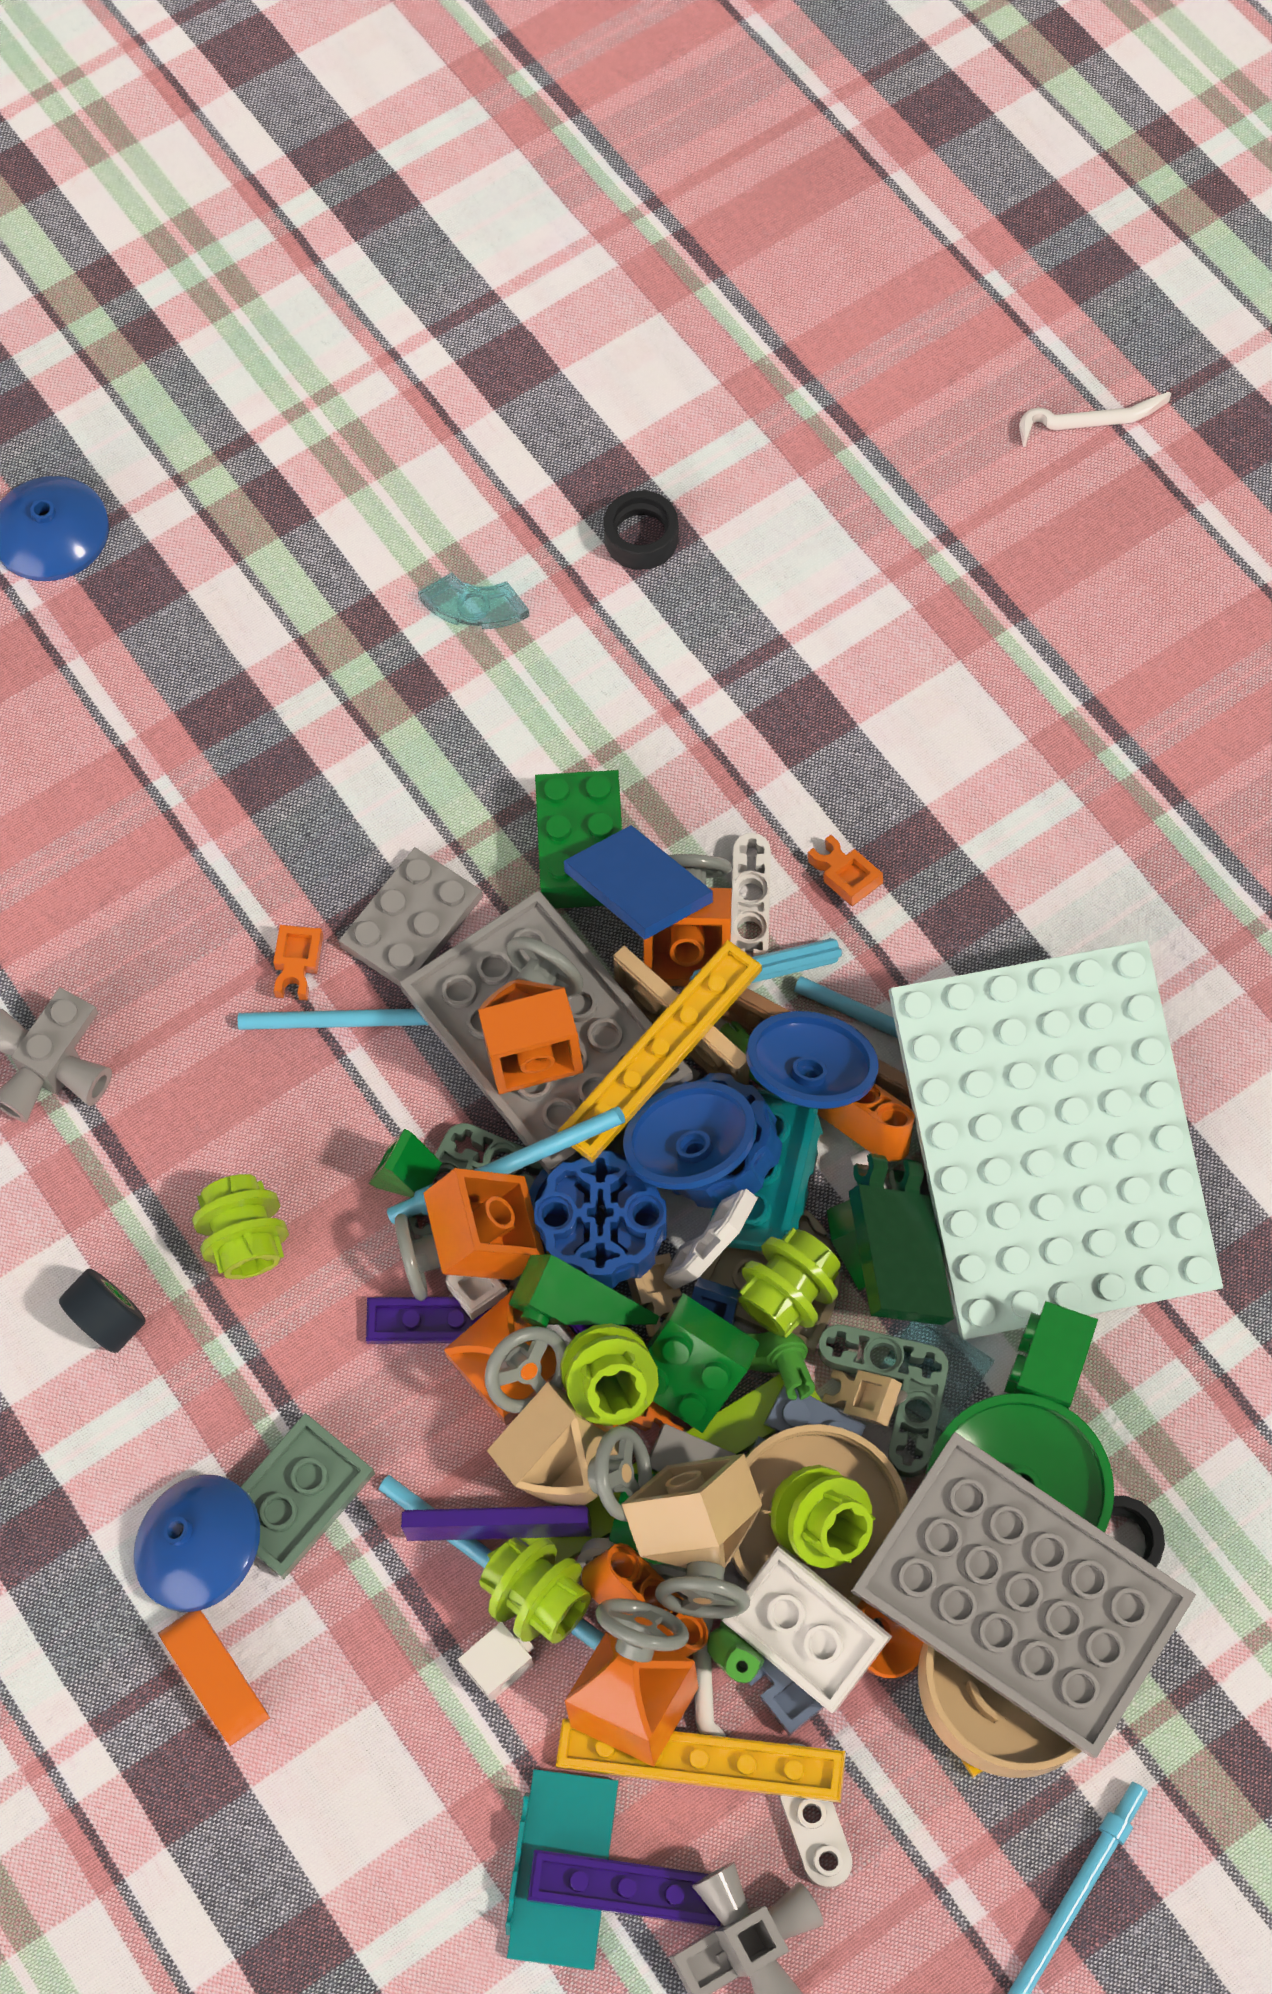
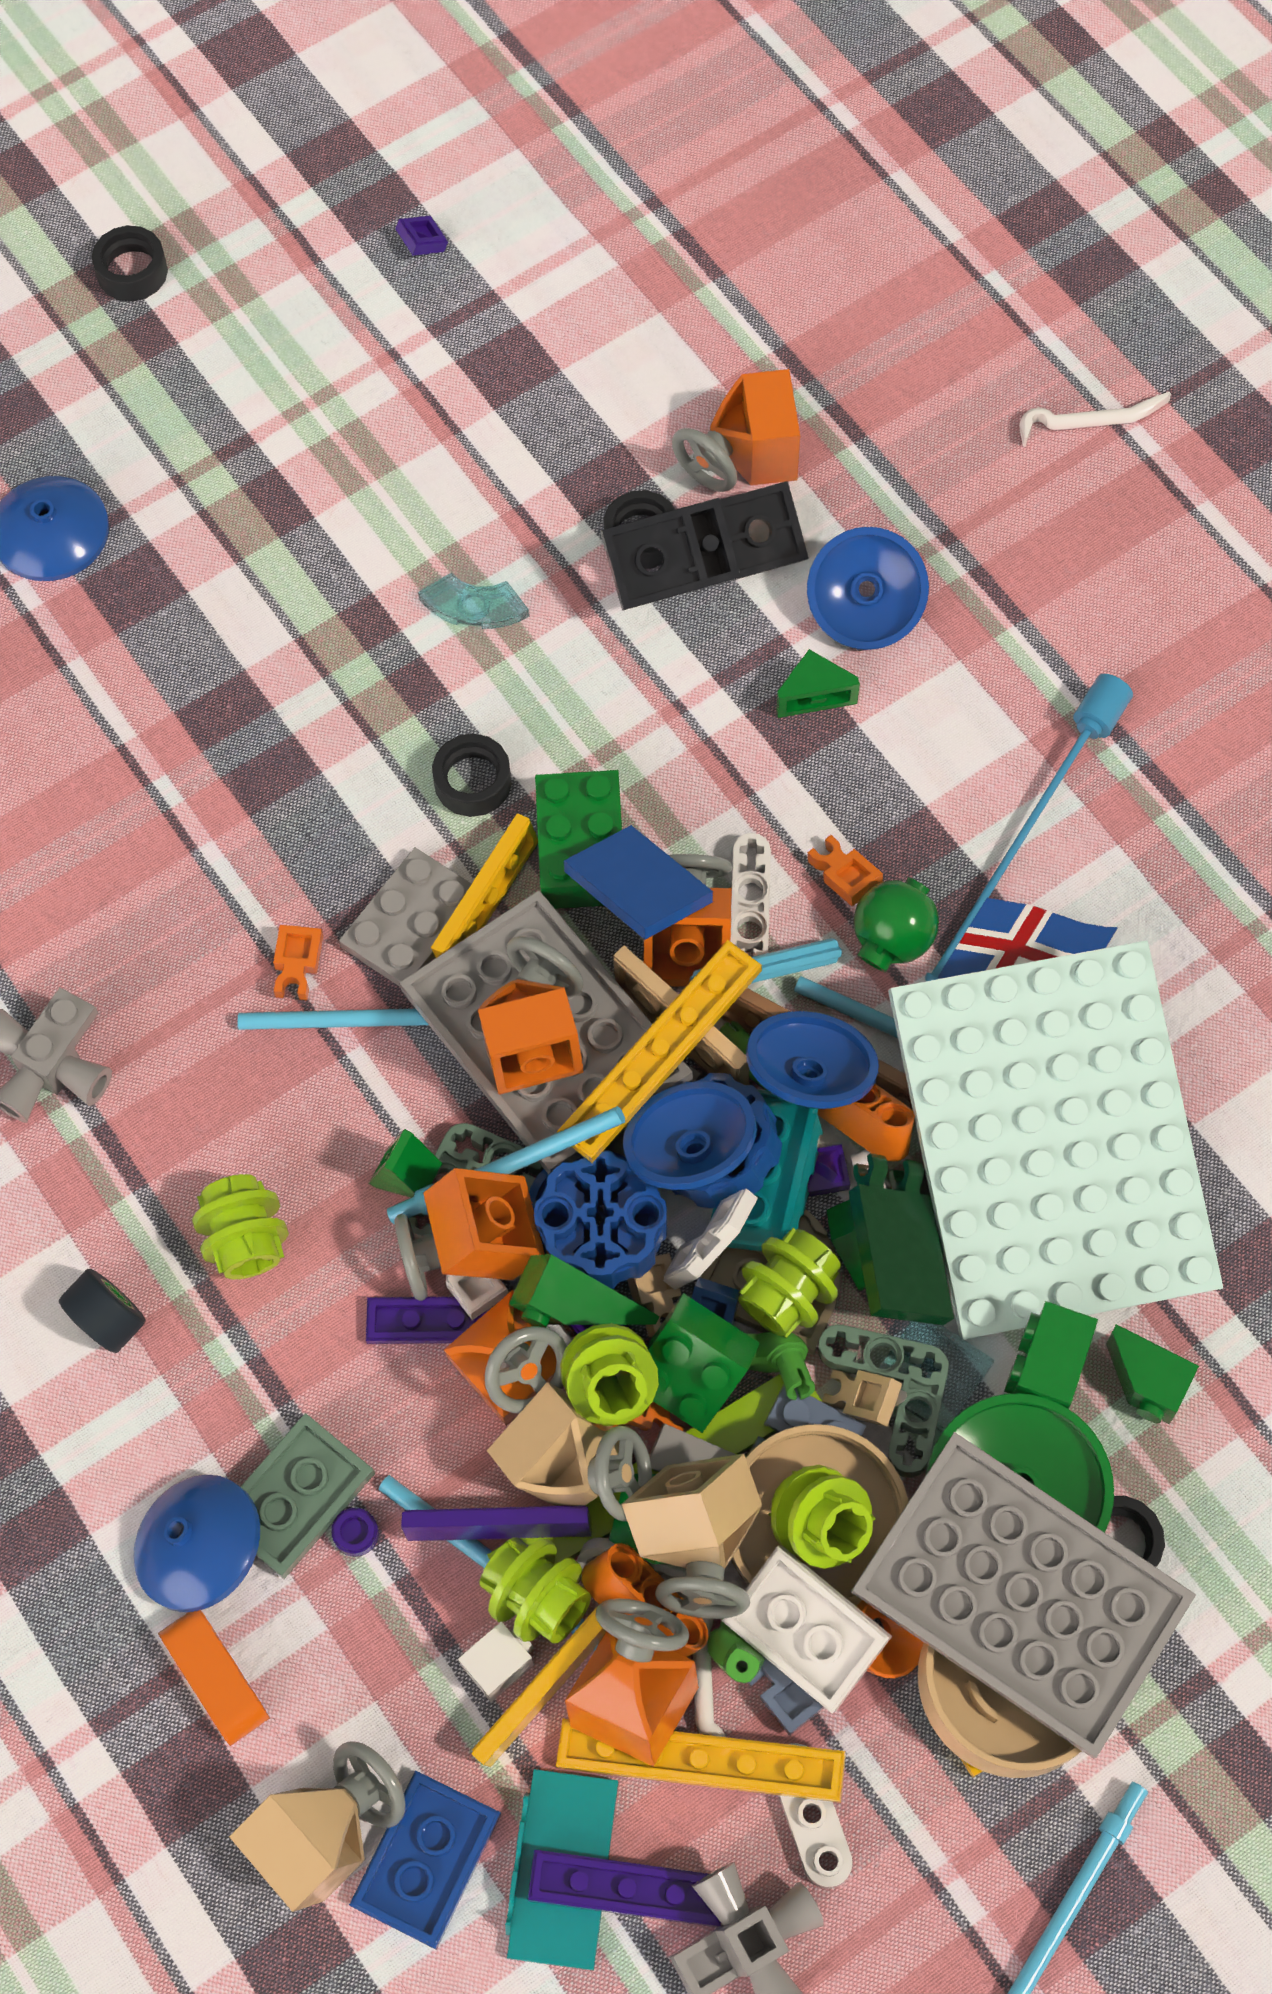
(125, 240): none -> black tyre
(312, 1837): none -> tan piece
(355, 1532): none -> dark purple tile
(421, 235): none -> dark purple tile
(426, 1860): none -> blue tile
(468, 747): none -> black tyre
(489, 885): none -> yellow tile
(539, 1691): none -> yellow tile
(704, 545): none -> black bracket
(750, 433): none -> orange piece
(816, 686): none -> green slope
(829, 1172): none -> dark purple tile
(895, 923): none -> green brick
(898, 582): none -> blue dish
(1018, 933): none -> flag
(1149, 1375): none -> green slope

